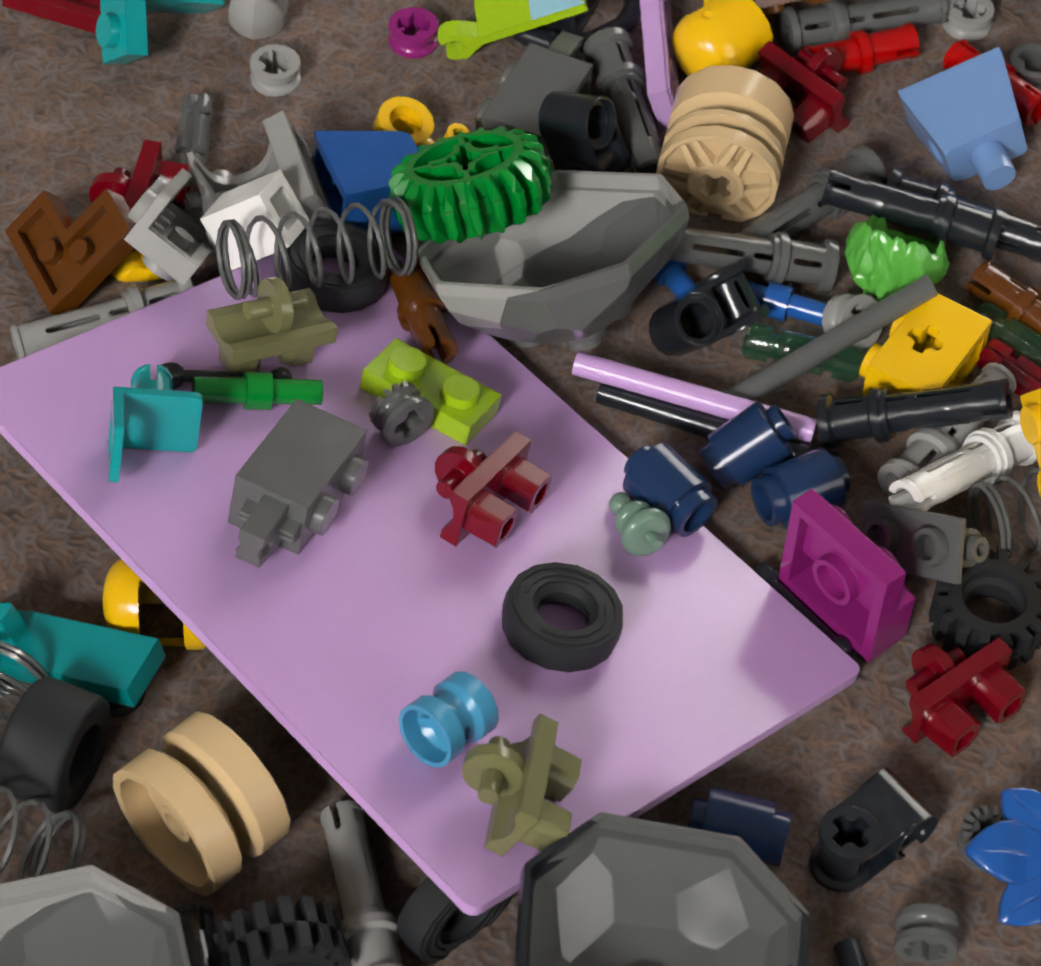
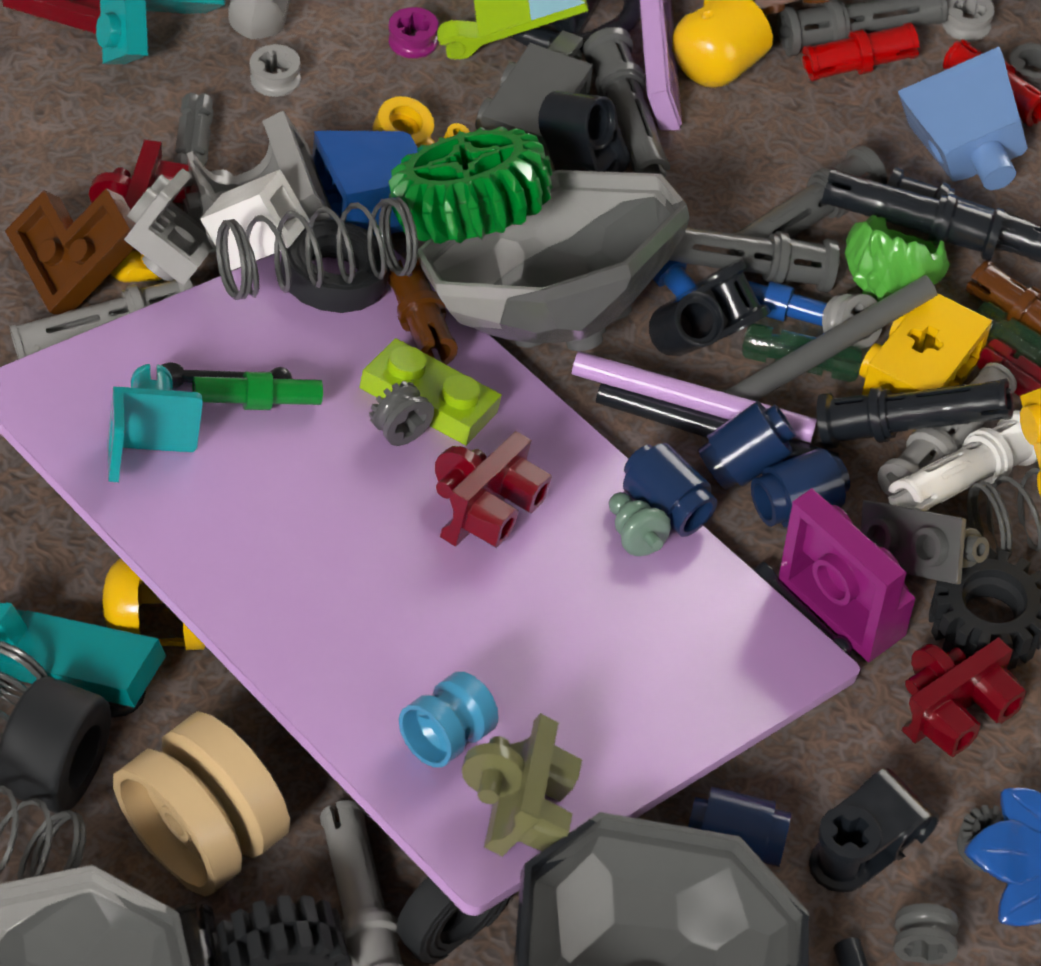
(270, 326): olive hips -> none
(295, 482): dark grey hinge -> none
(557, 647): black tyre -> none
(727, 142): tan wheel -> none
(810, 82): dark red hips -> none

